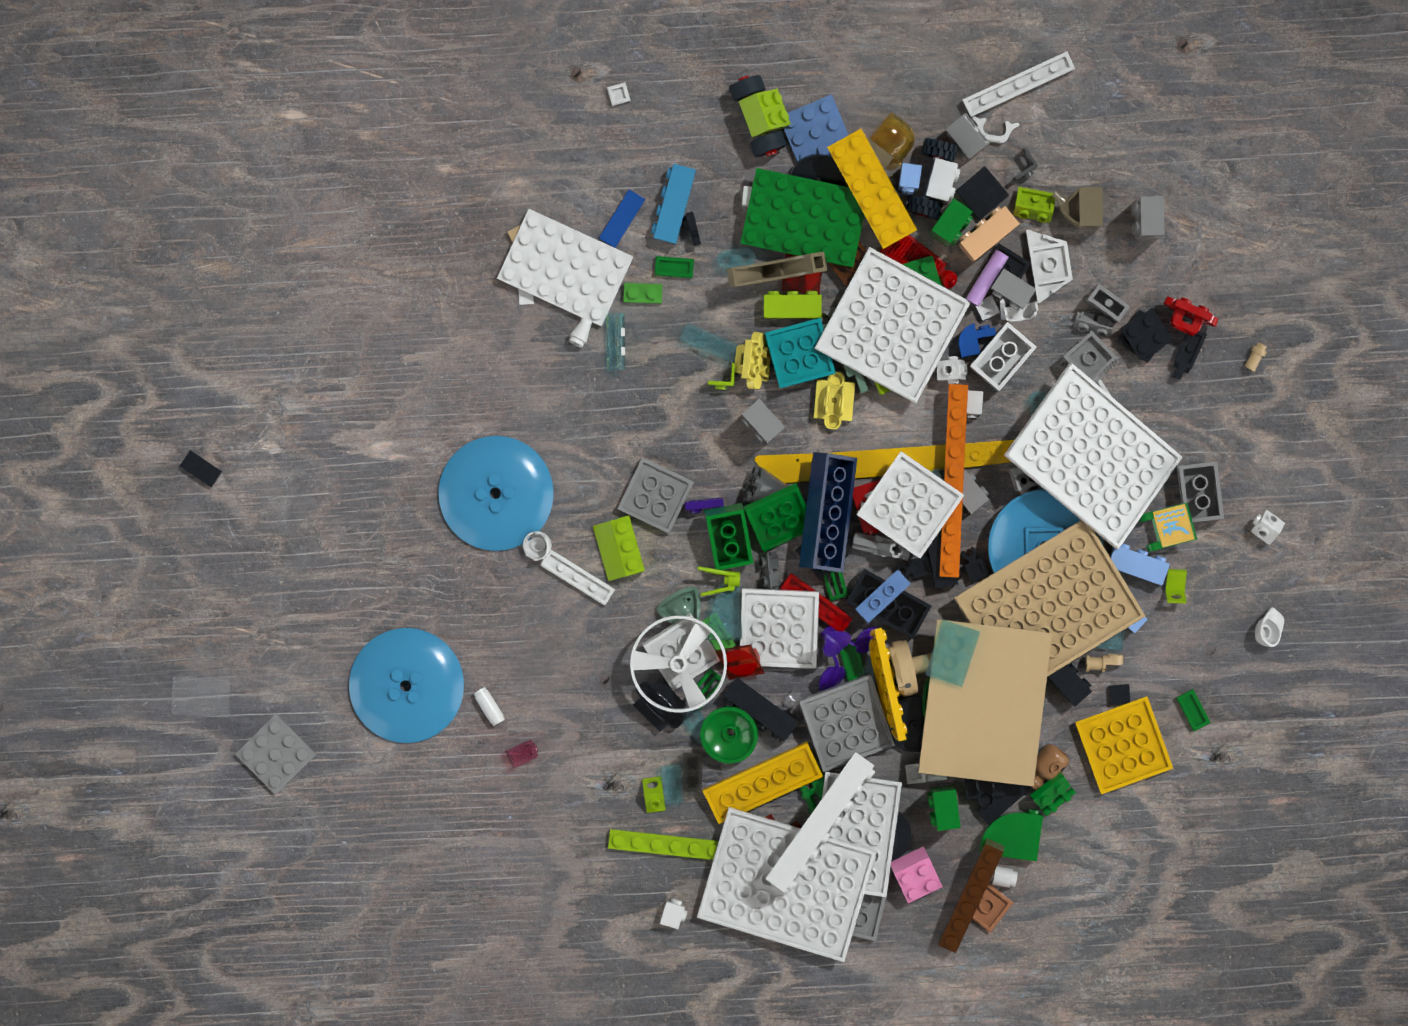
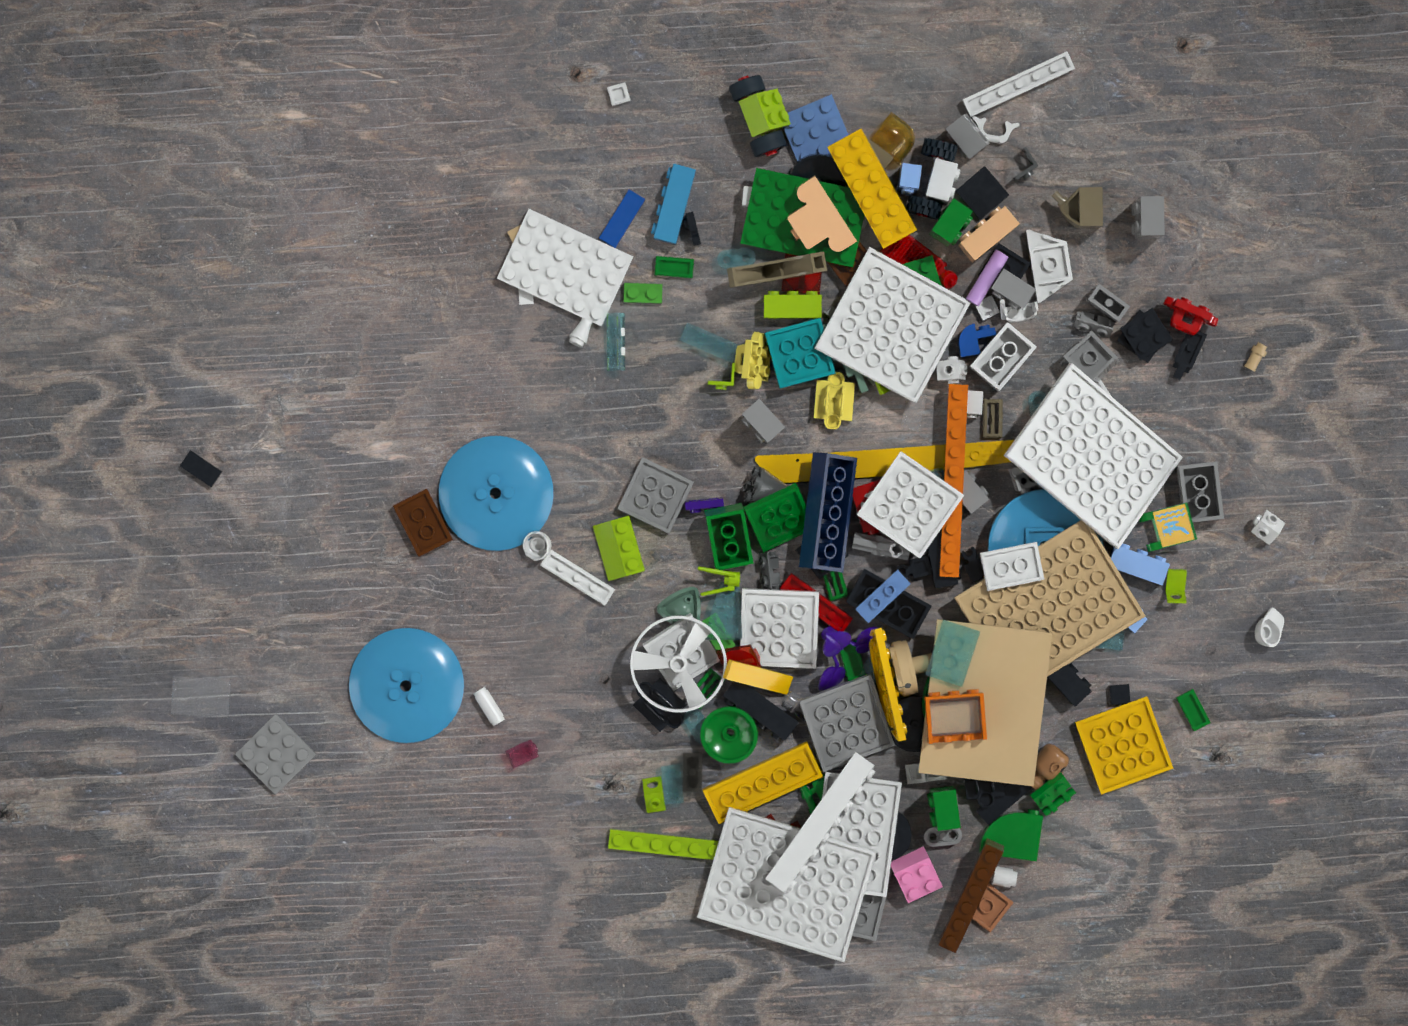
(423, 522): none -> reddish brown plate
(673, 913): white brick -> none
(757, 677): none -> yellow tile
(819, 219): none -> light nougat brick
(942, 837): none -> light grey plate
(955, 716): none -> clear window
(1000, 418): none -> dark tan tile
(1011, 566): none -> white tile
(1034, 205): lime bracket -> none
(1100, 663): tan connector -> none

